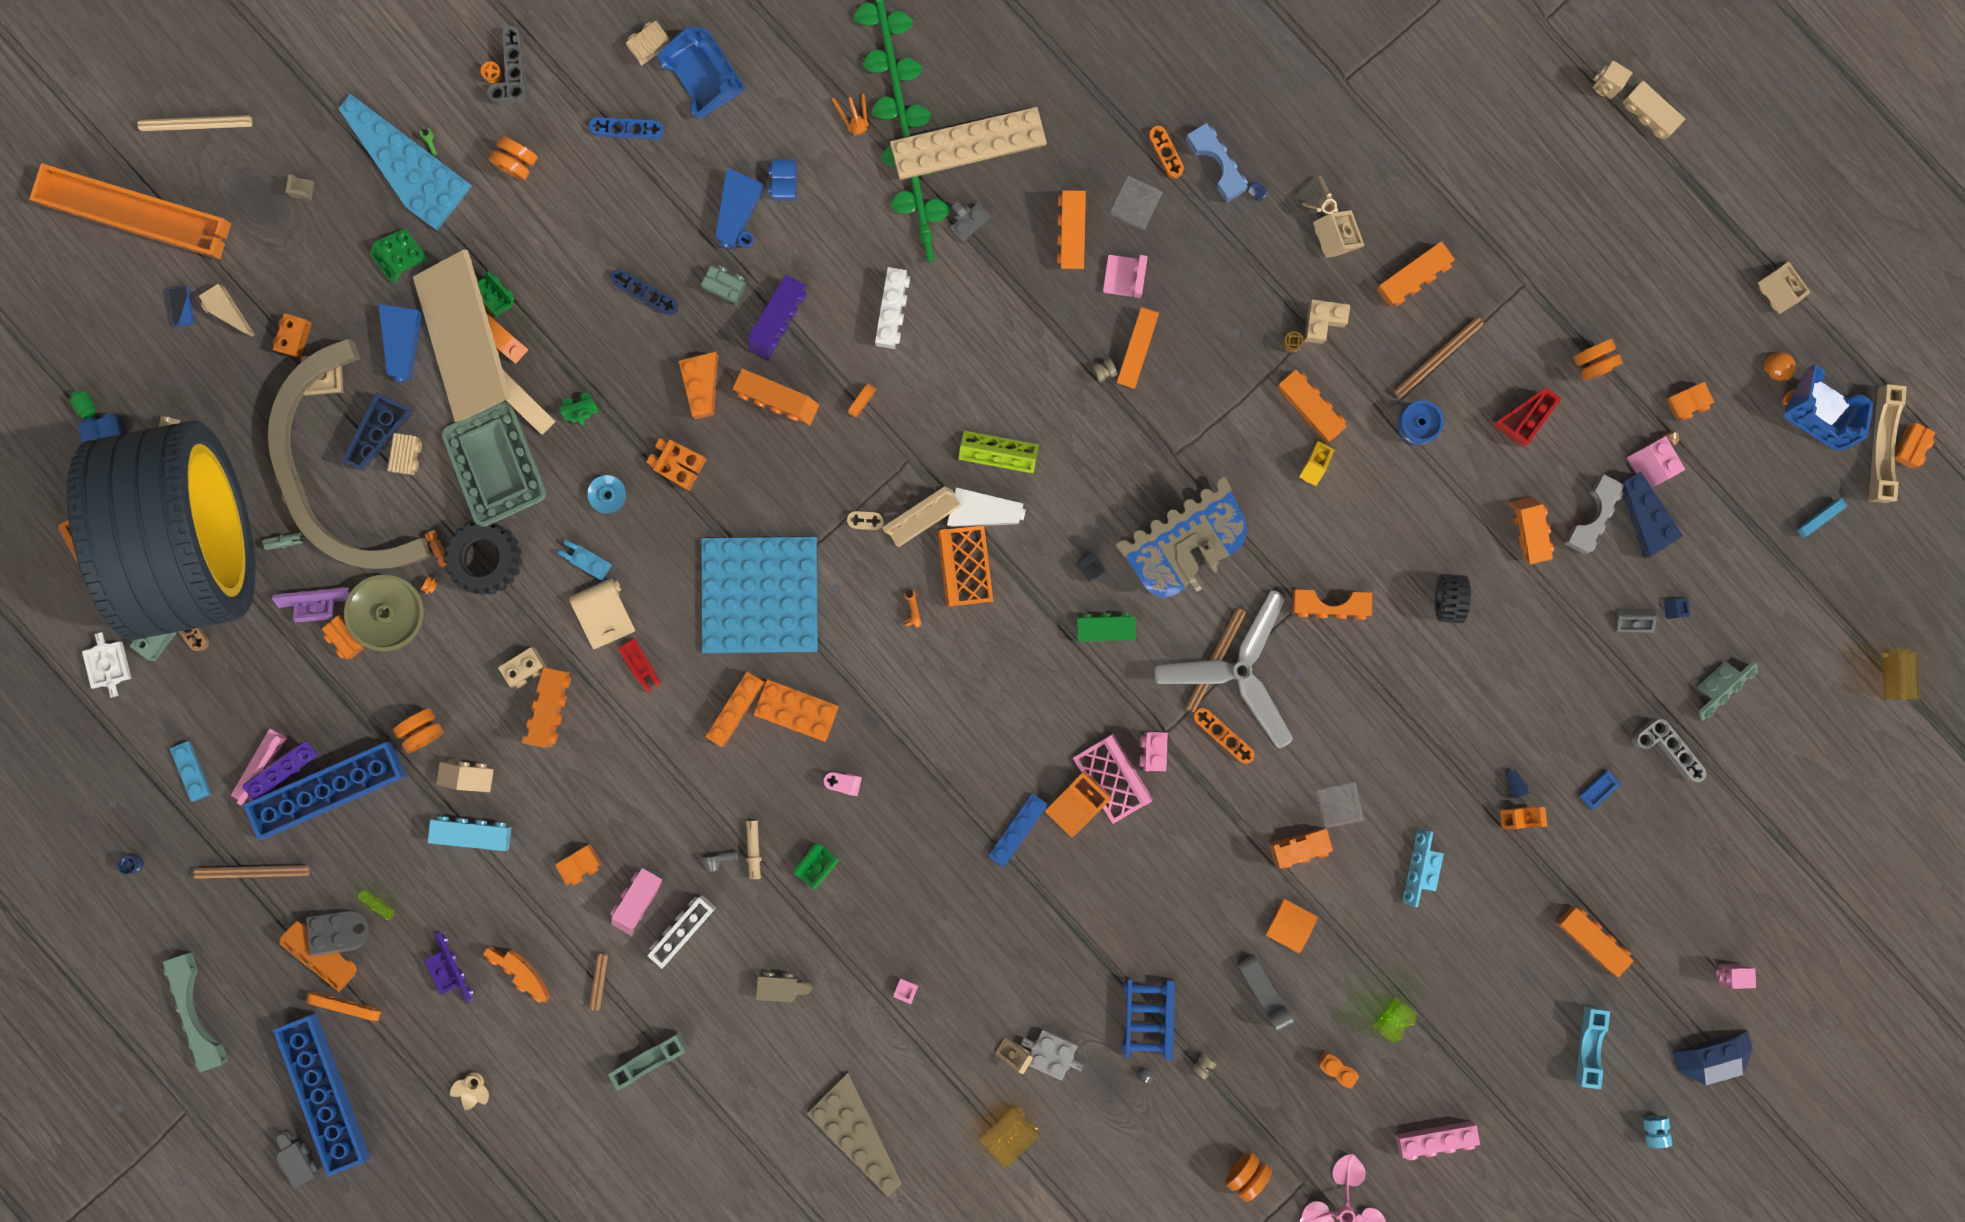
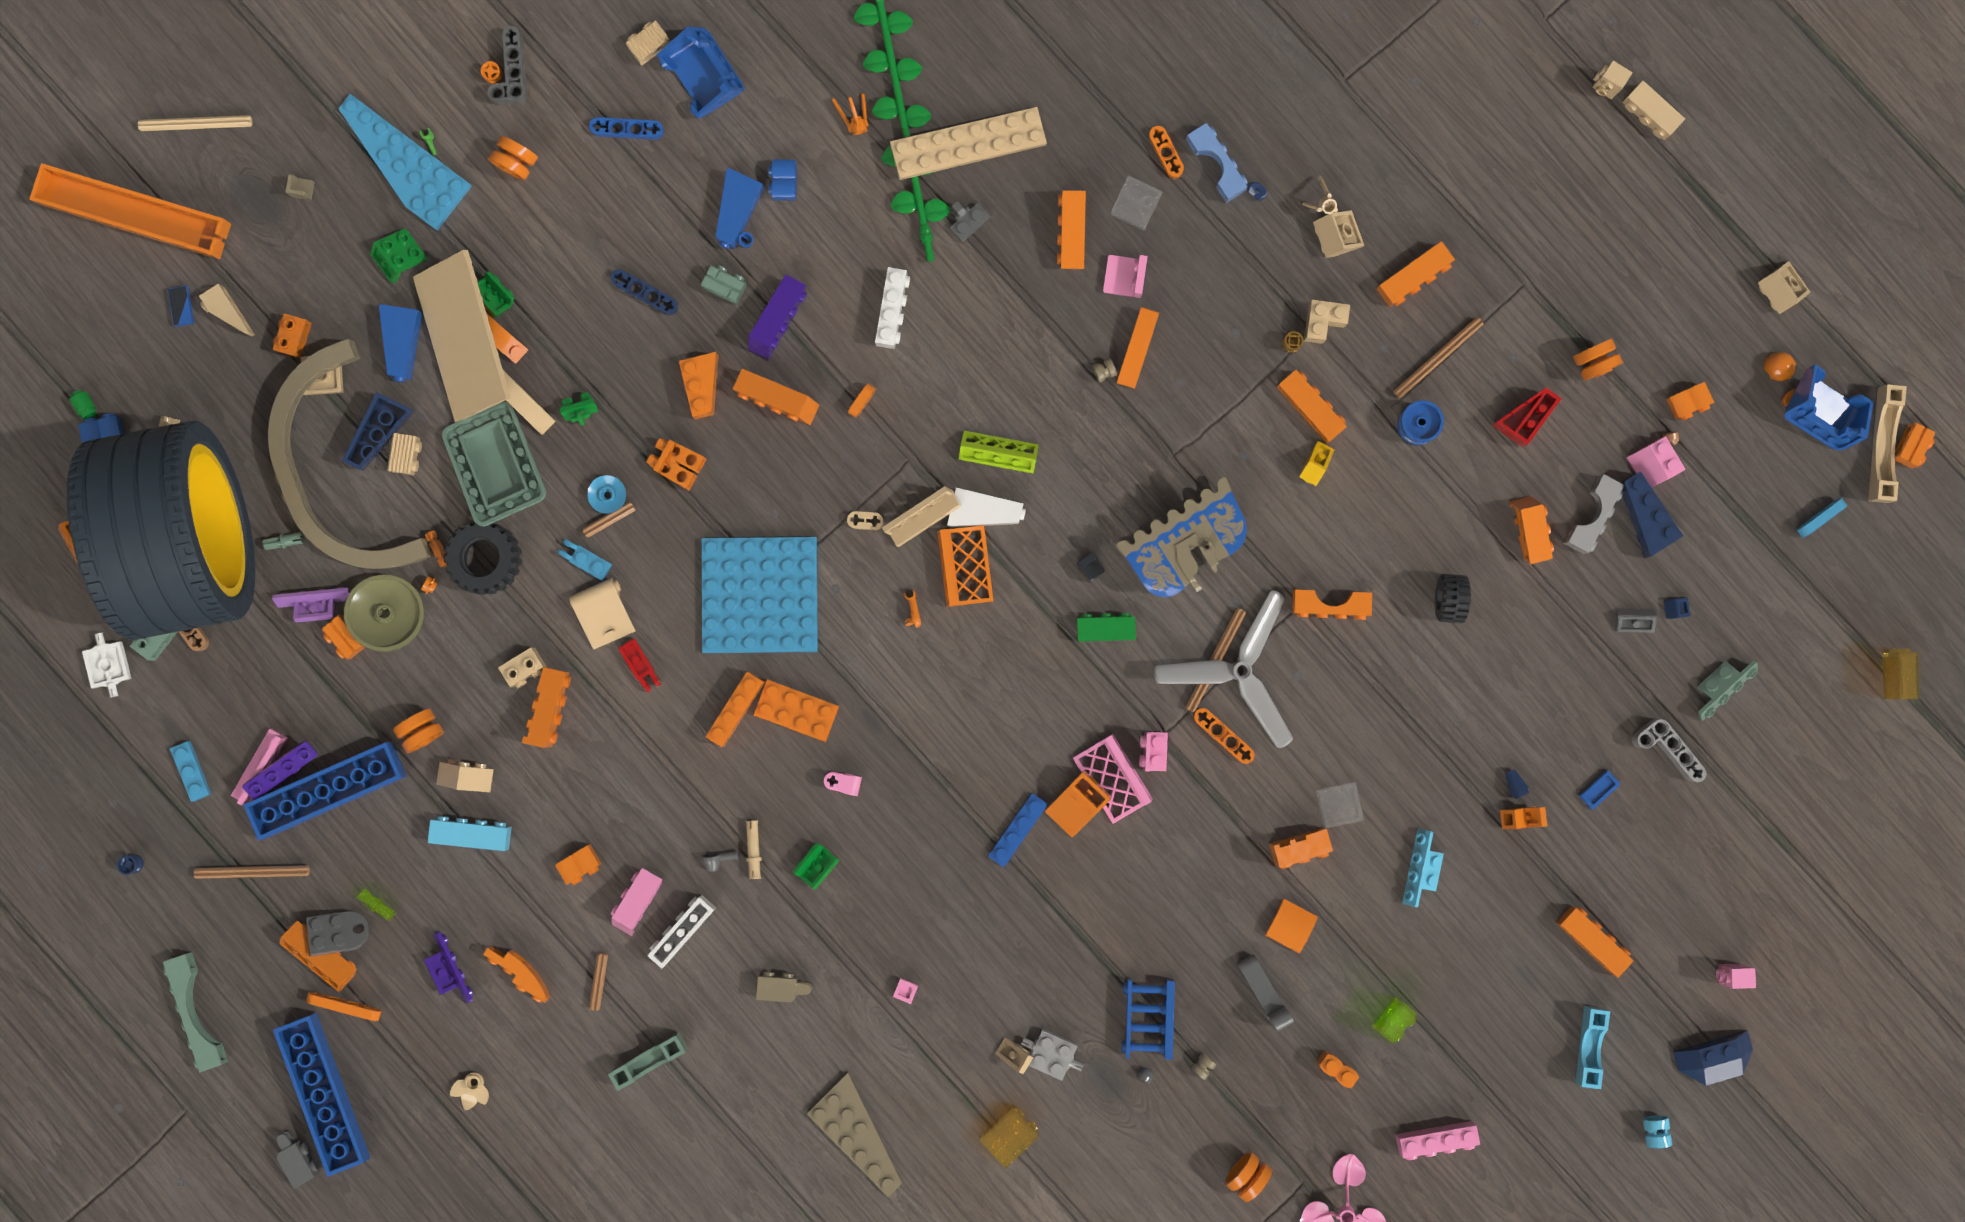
(608, 519): none -> medium nougat axle

